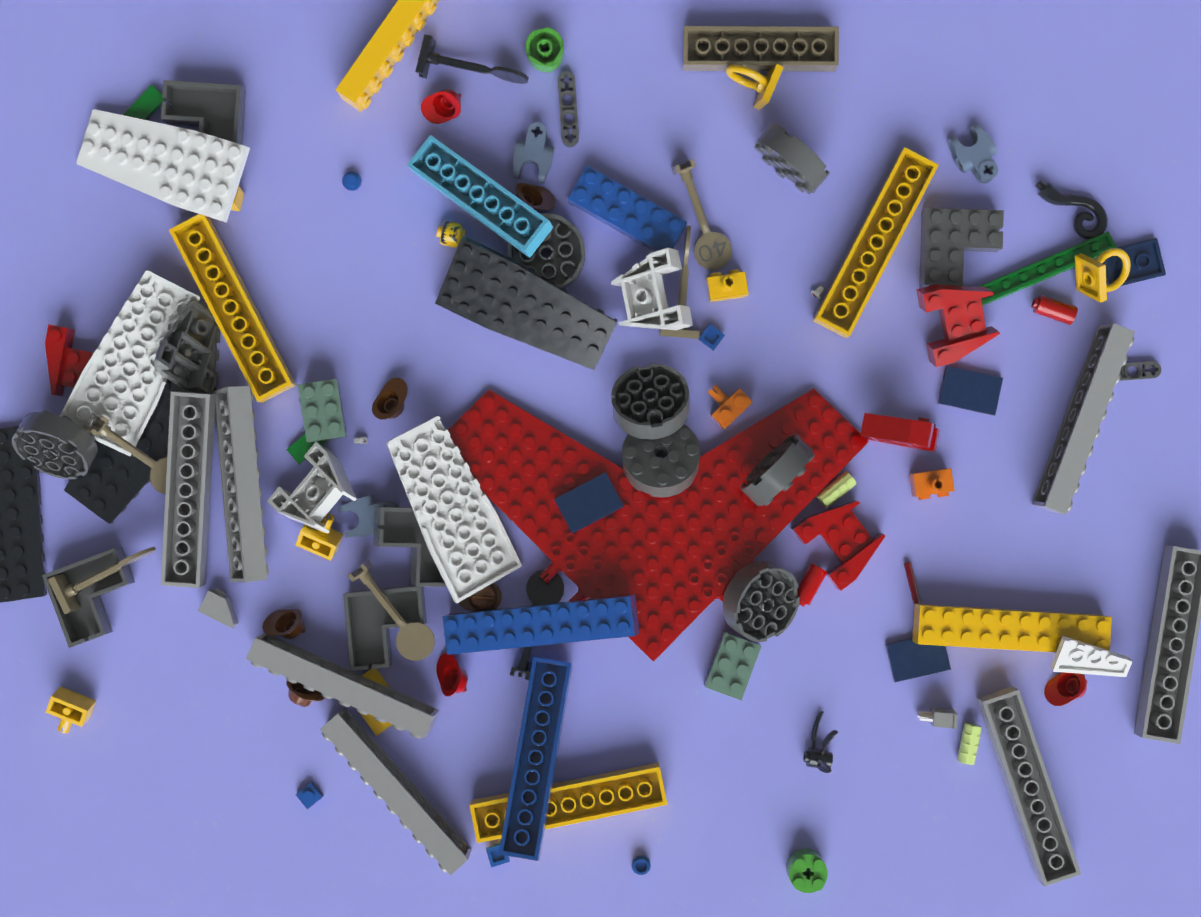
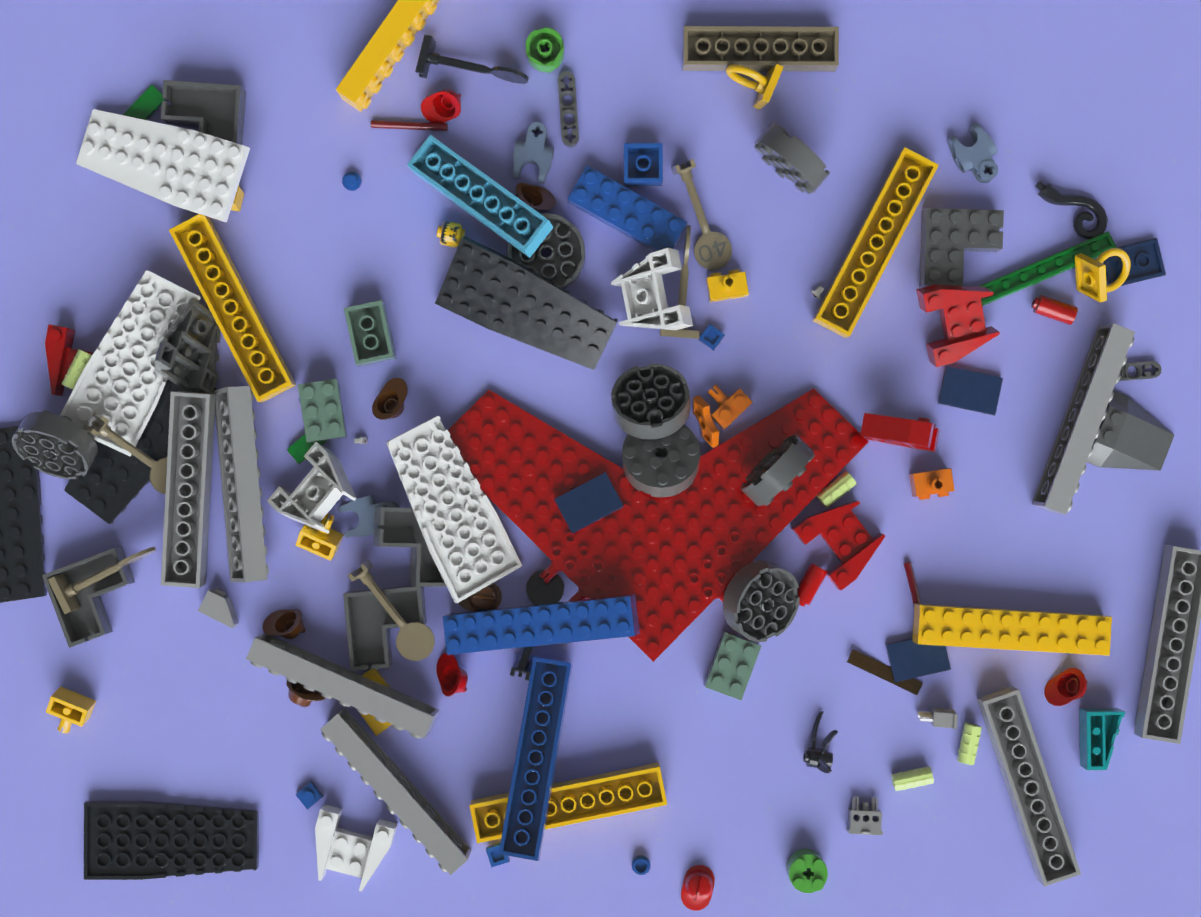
(76, 368): none -> yellowish green axle
(166, 840): none -> black wing
(348, 850): none -> white wedge
(370, 333): none -> sand green brick
(409, 125): none -> dark red bar
(643, 164): none -> blue brick
(697, 887): none -> red piece
(708, 429): none -> orange tile
(866, 826): none -> light grey piece
(882, 671): none -> dark brown sticker
(912, 778): none -> yellowish green axle
(1084, 658): white wing -> none
(1097, 736): none -> teal wedge
(1130, 438): none -> dark grey wedge

